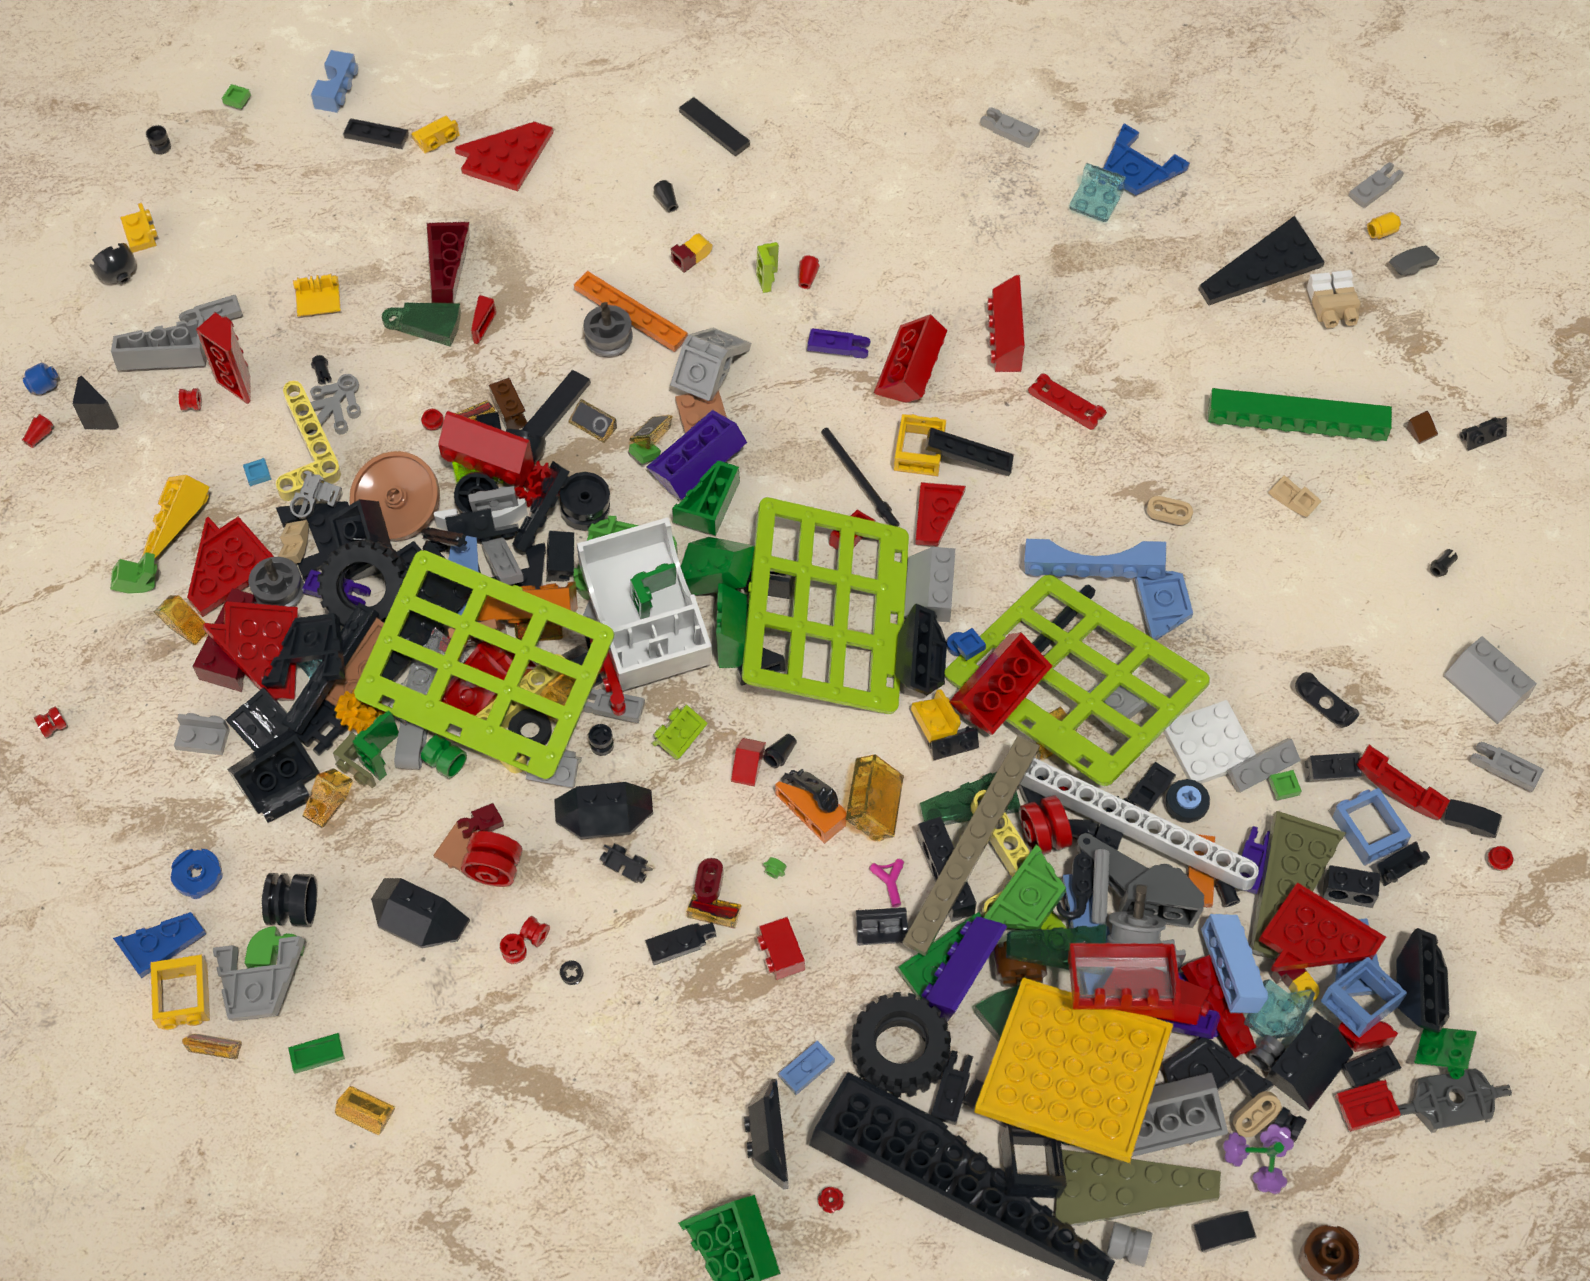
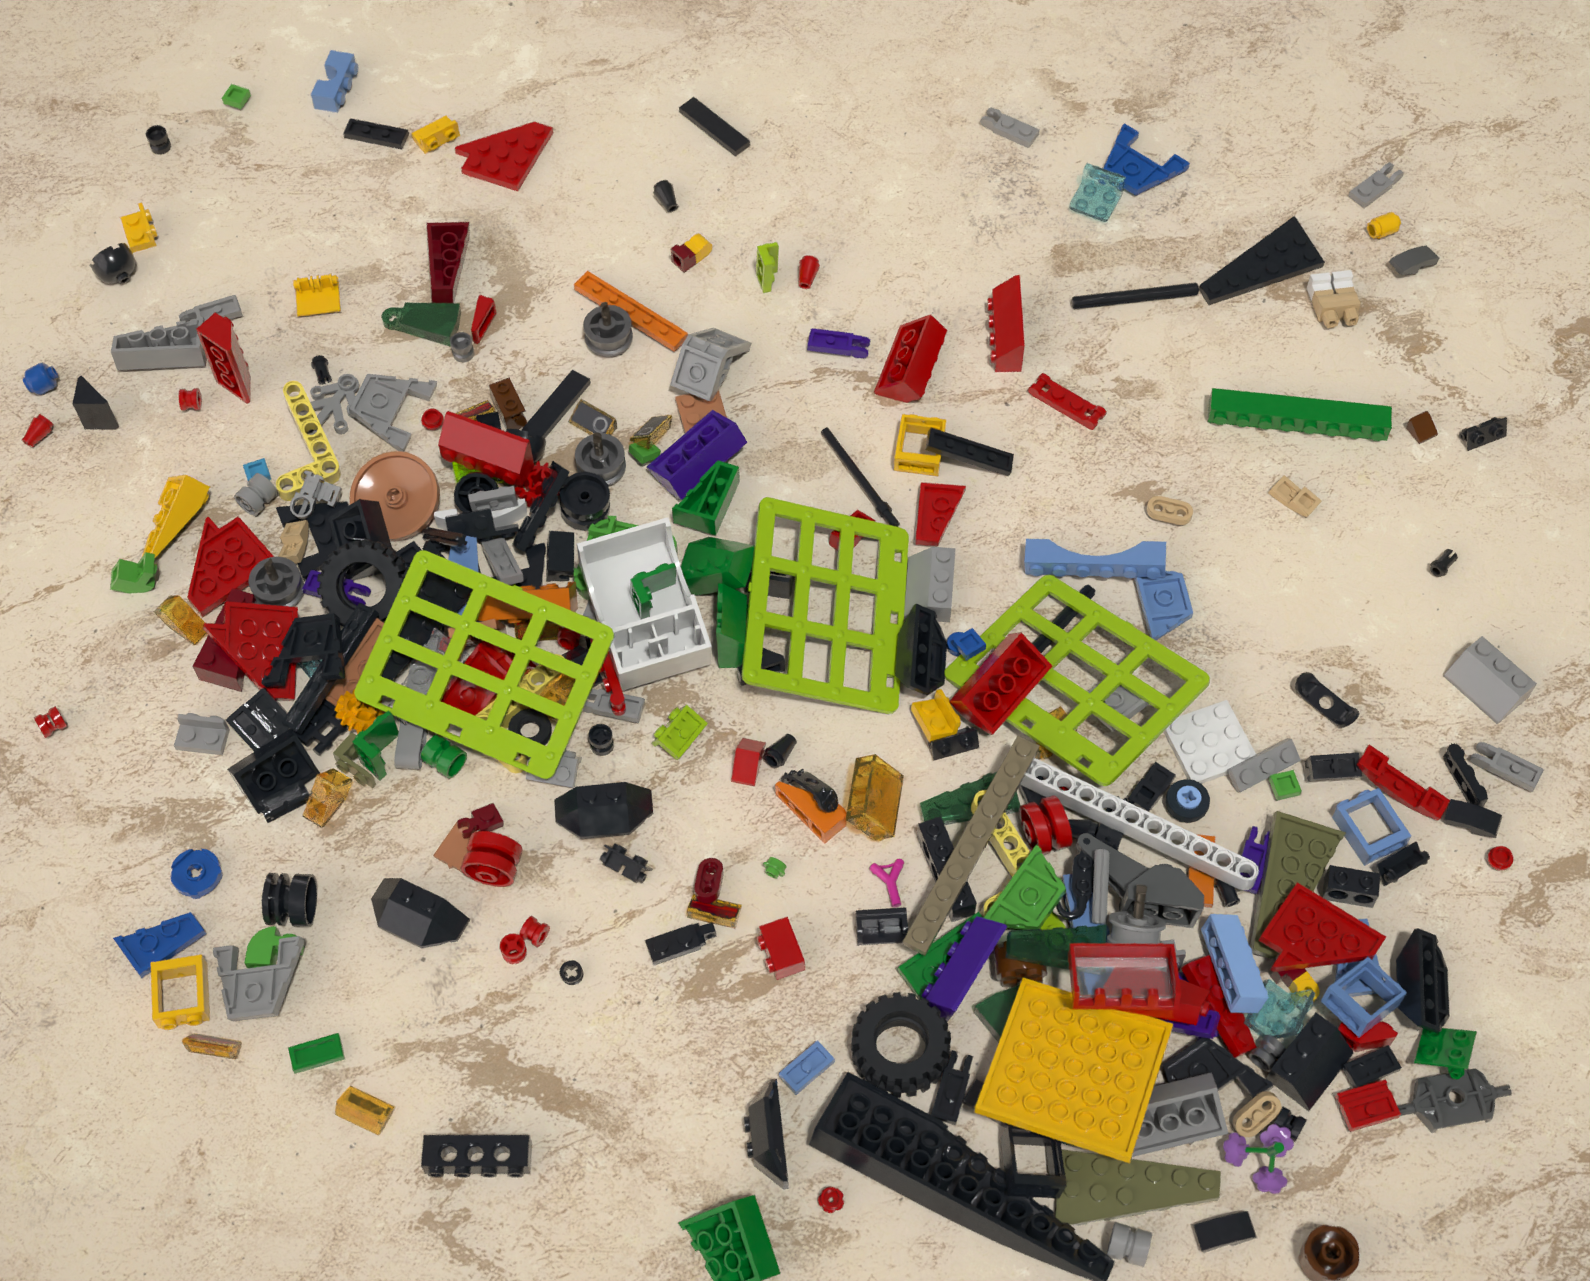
(257, 492): none -> light grey wheel
(380, 401): none -> light grey wing
(438, 1146): none -> black brick
(462, 347): none -> flat silver wheel
(568, 639): none -> red cone
(601, 455): none -> flat silver wheel
(1135, 295): none -> black axle
(1464, 776): none -> black hinge

